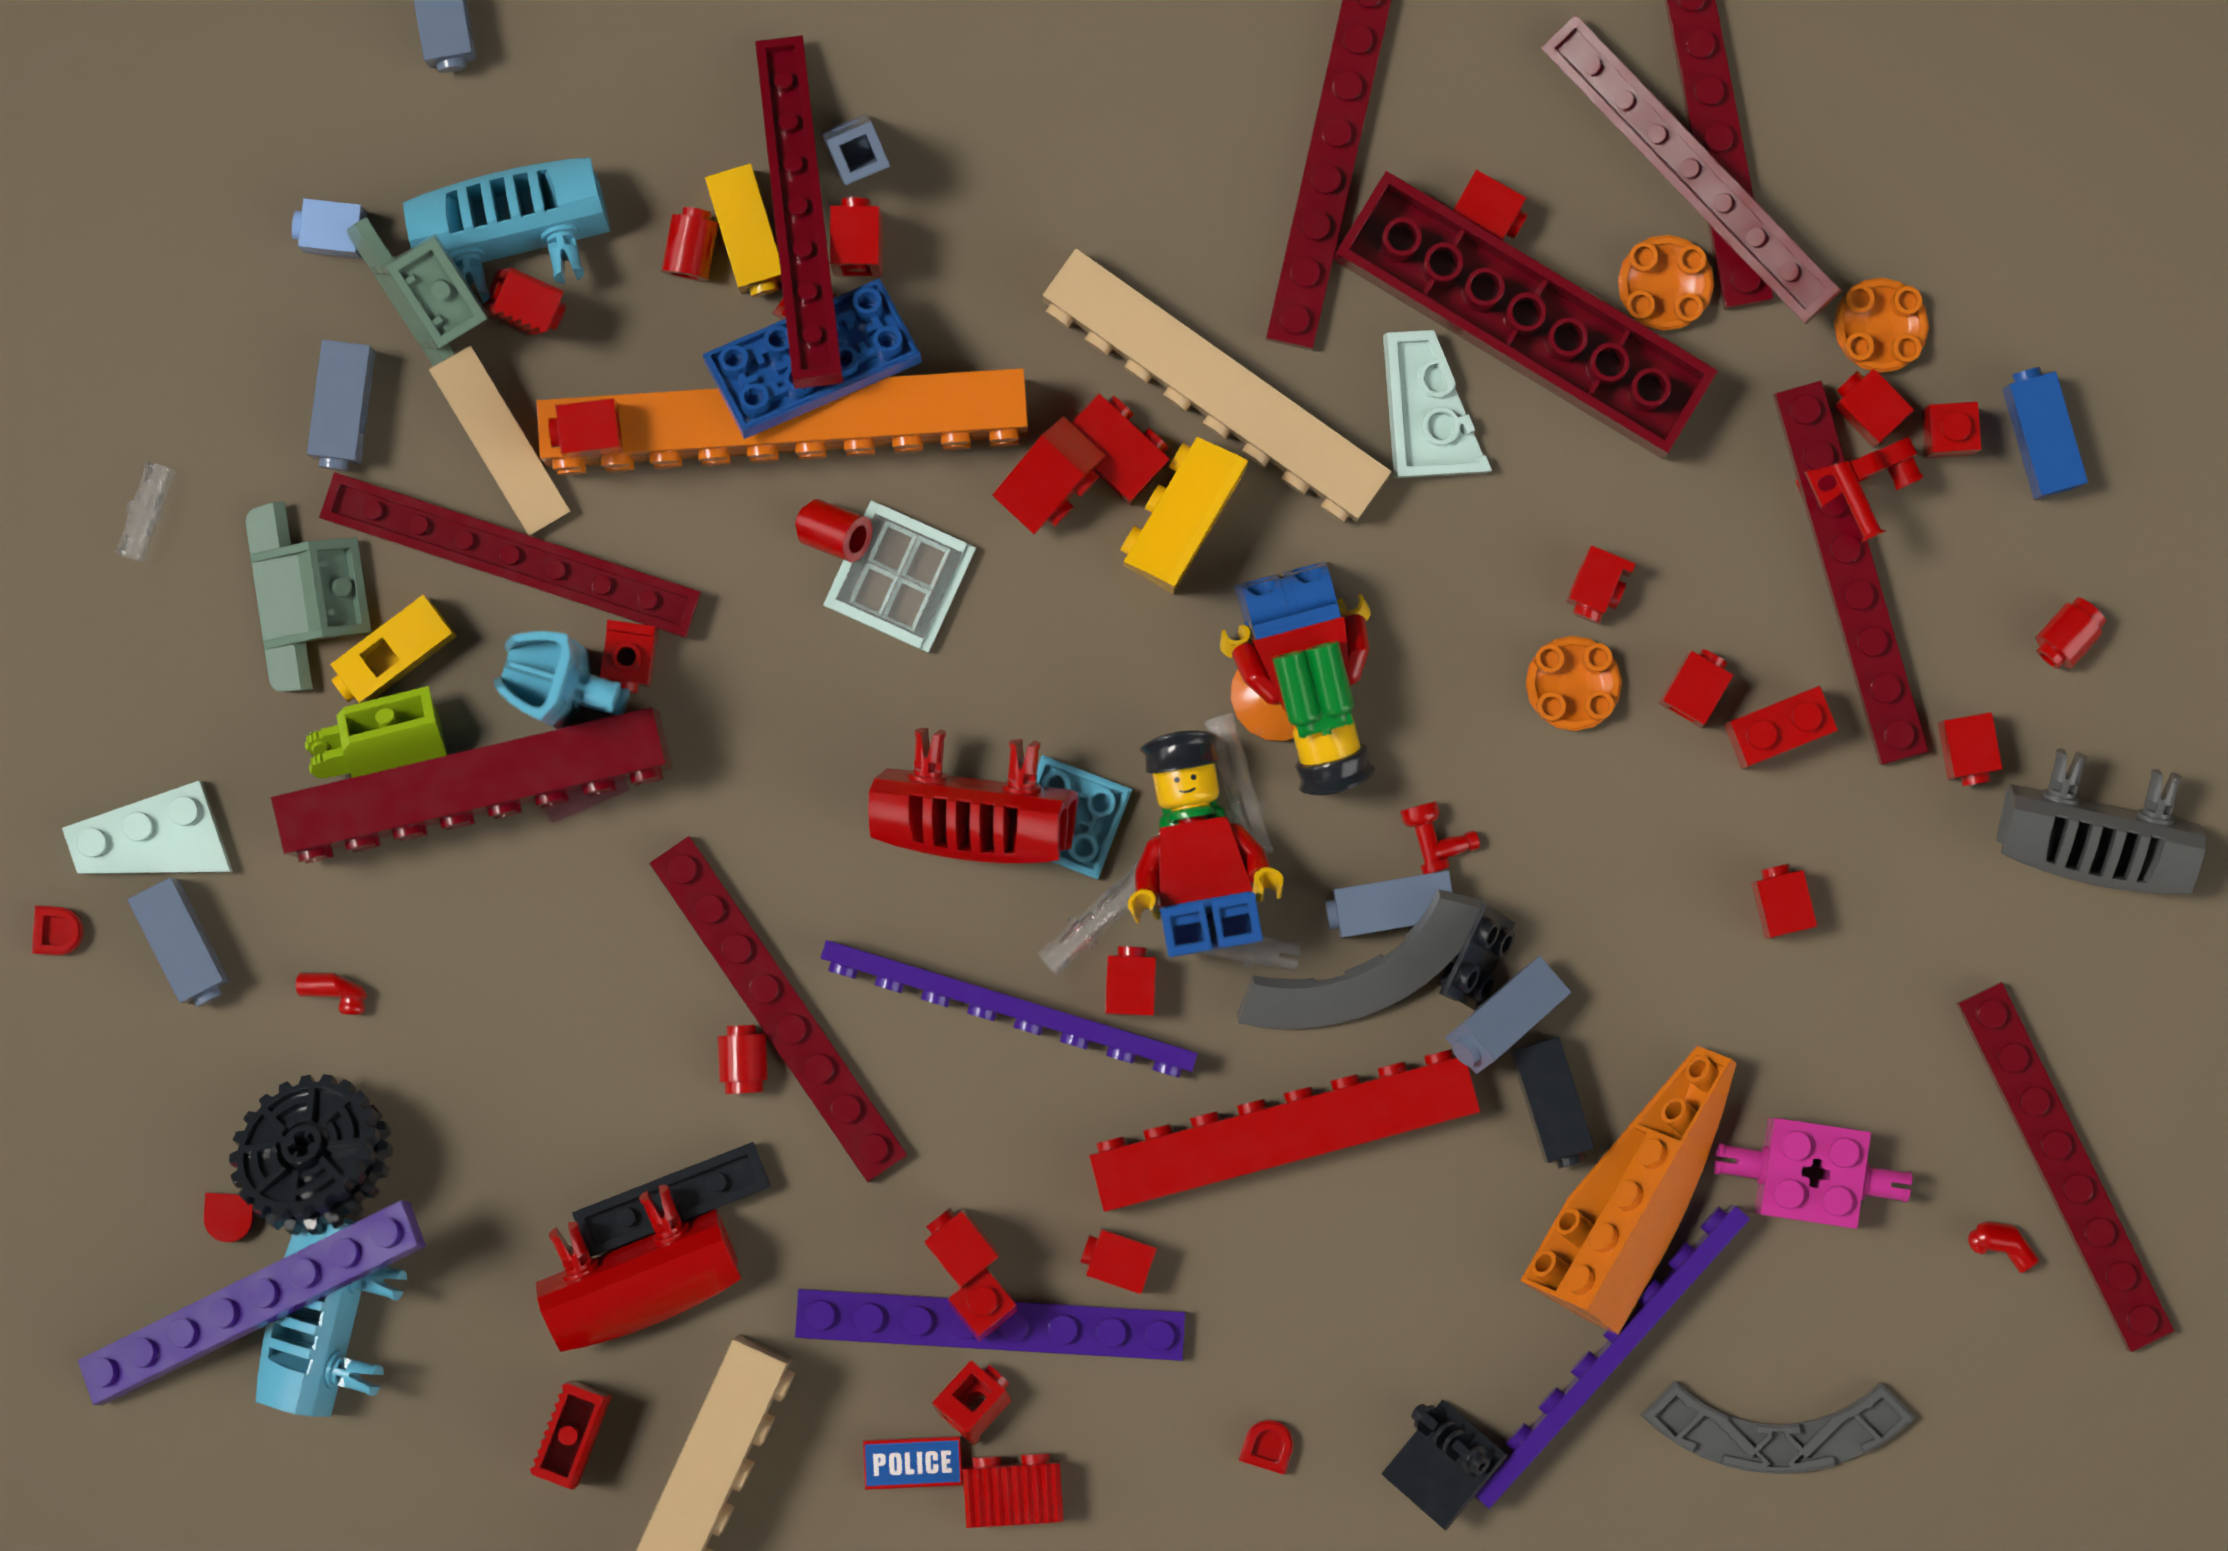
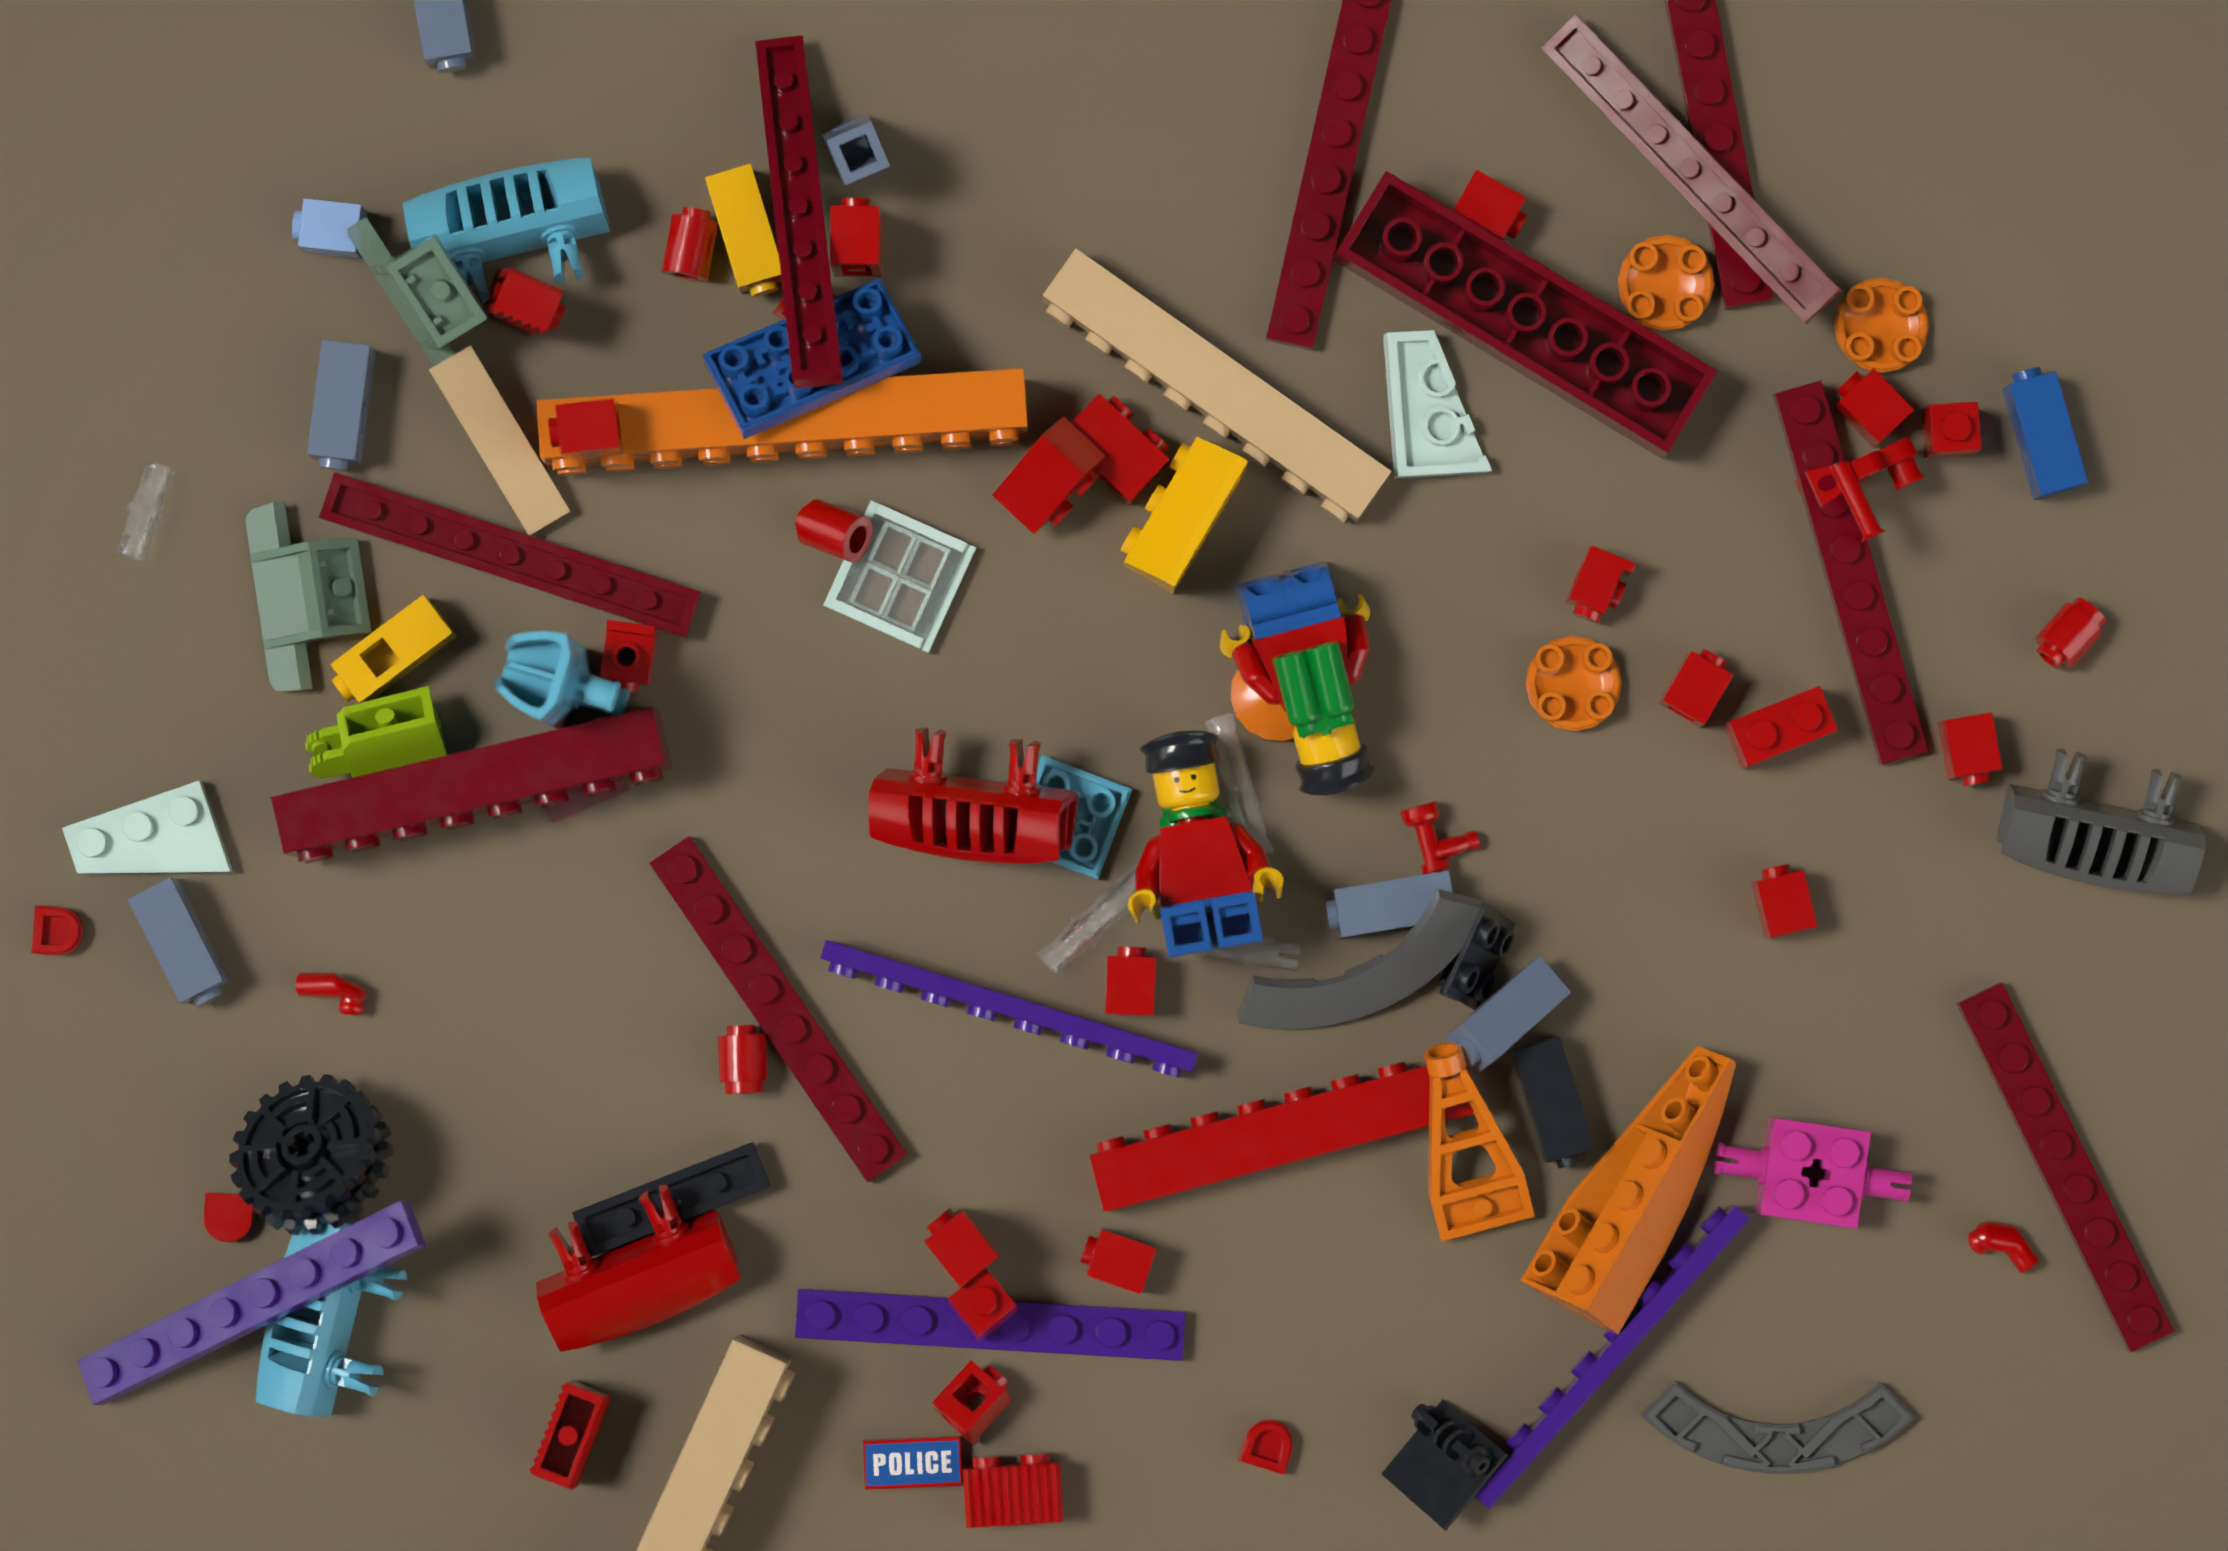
(1481, 1201): none -> orange plate

